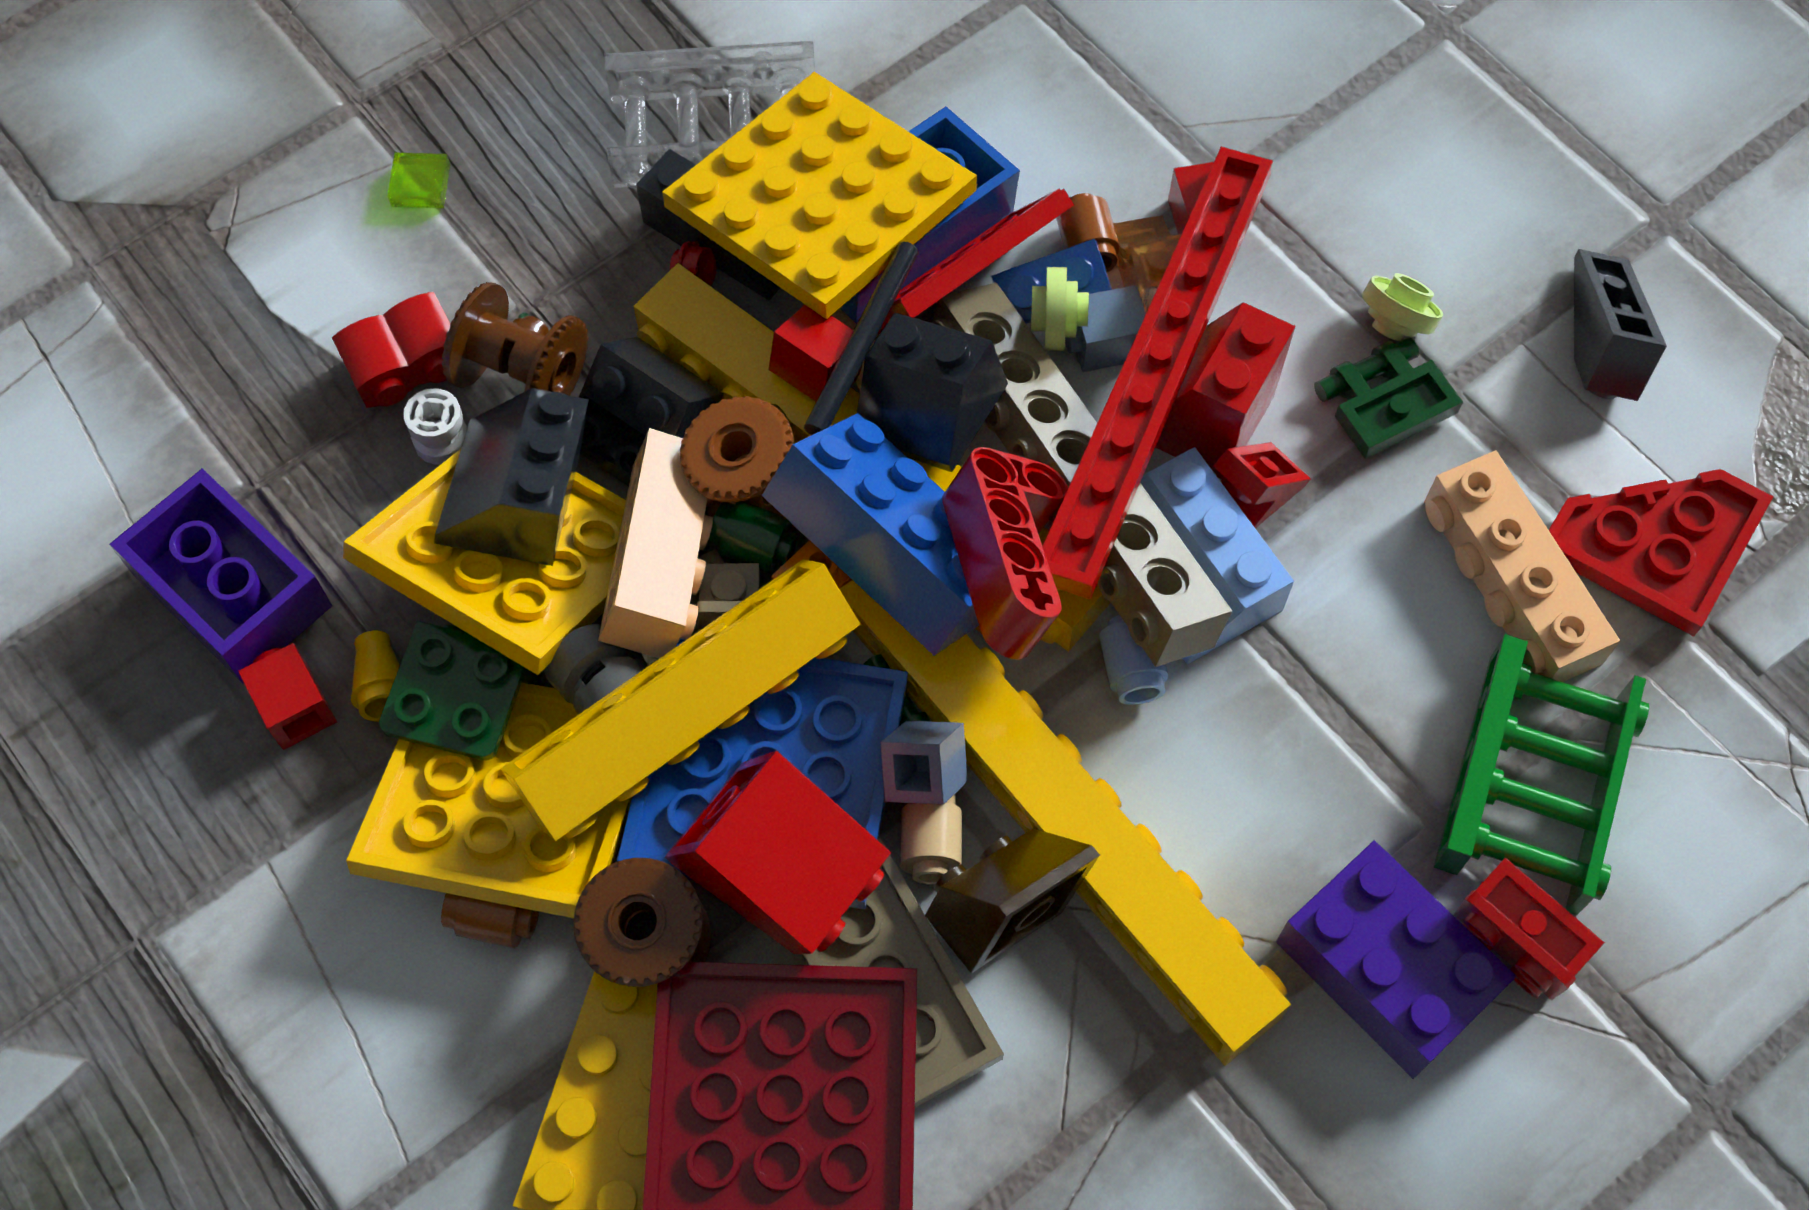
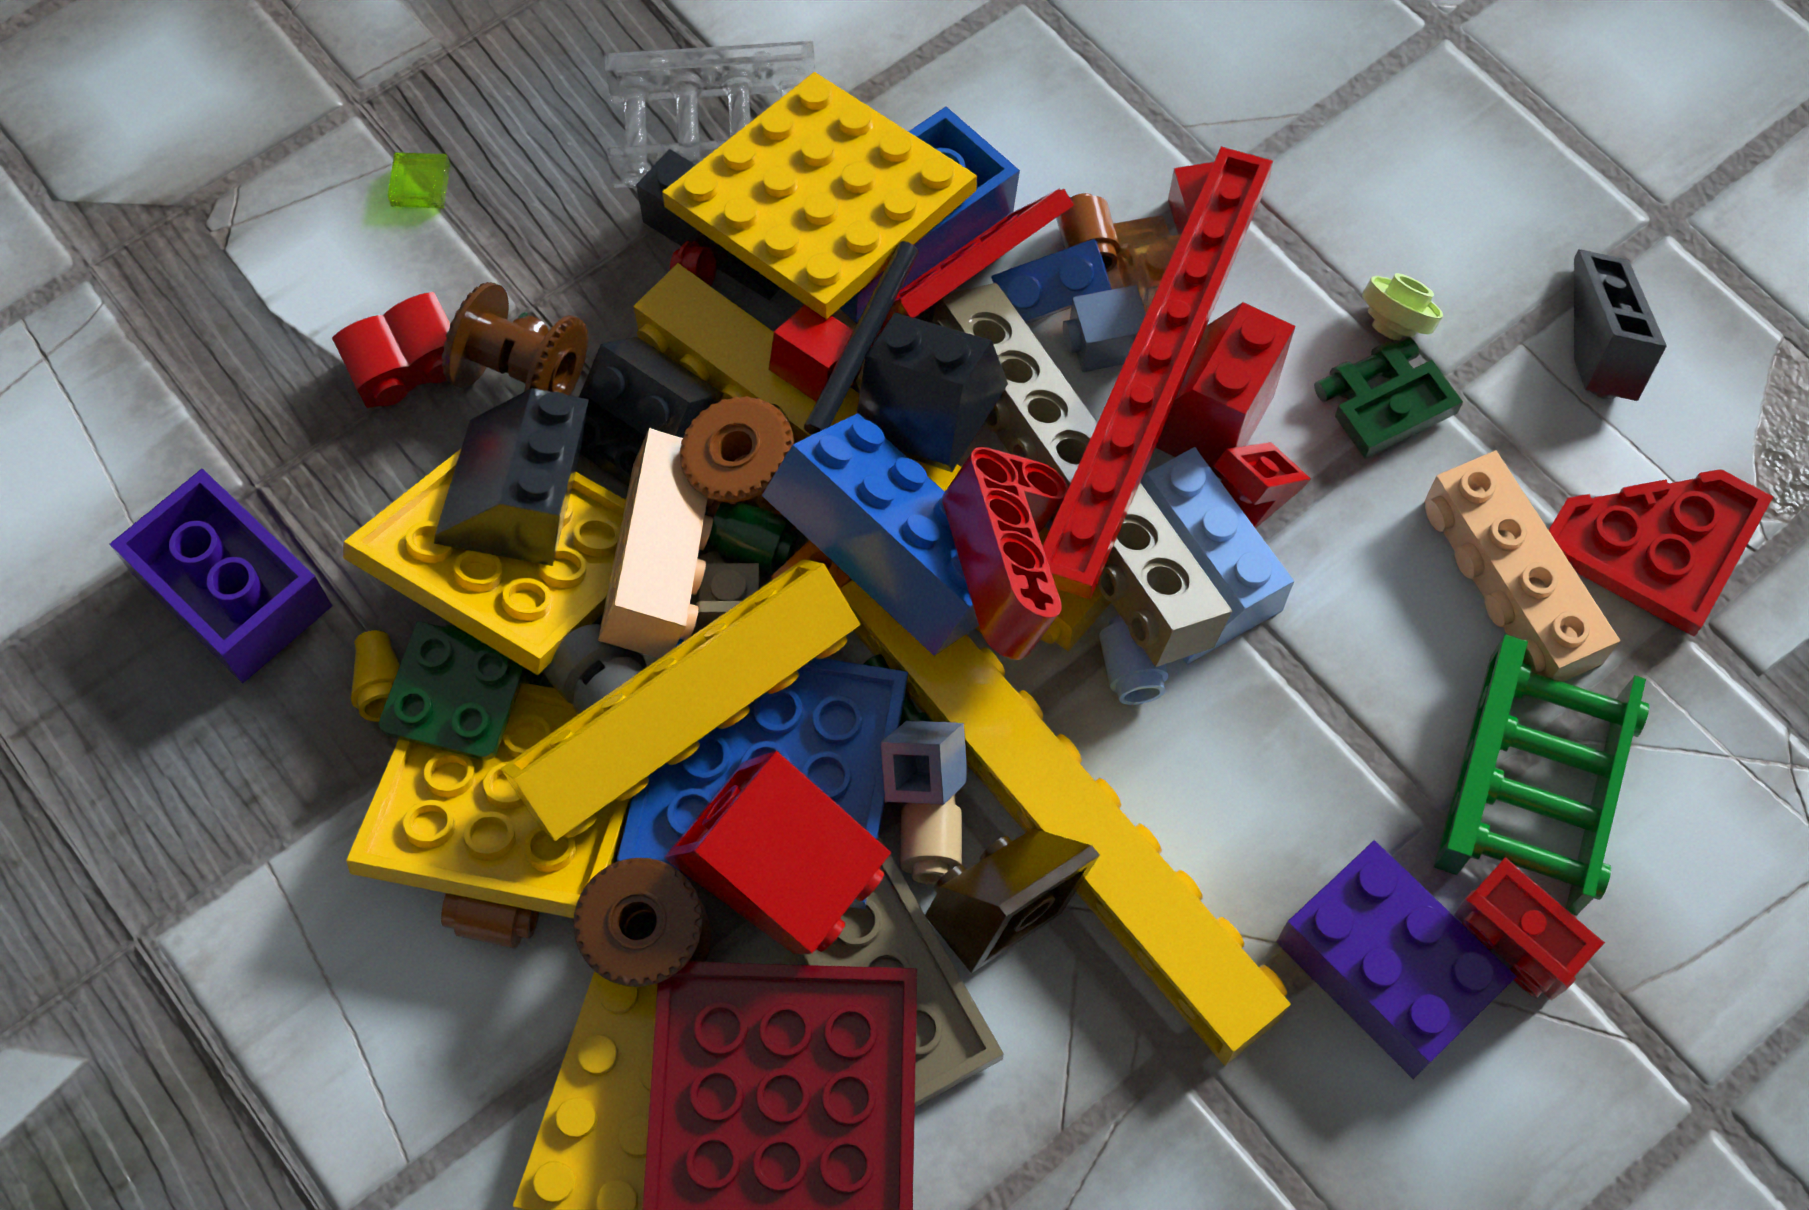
(287, 695): red brick -> none
(435, 424): white wheel -> none
(1058, 308): yellowish green plate -> none

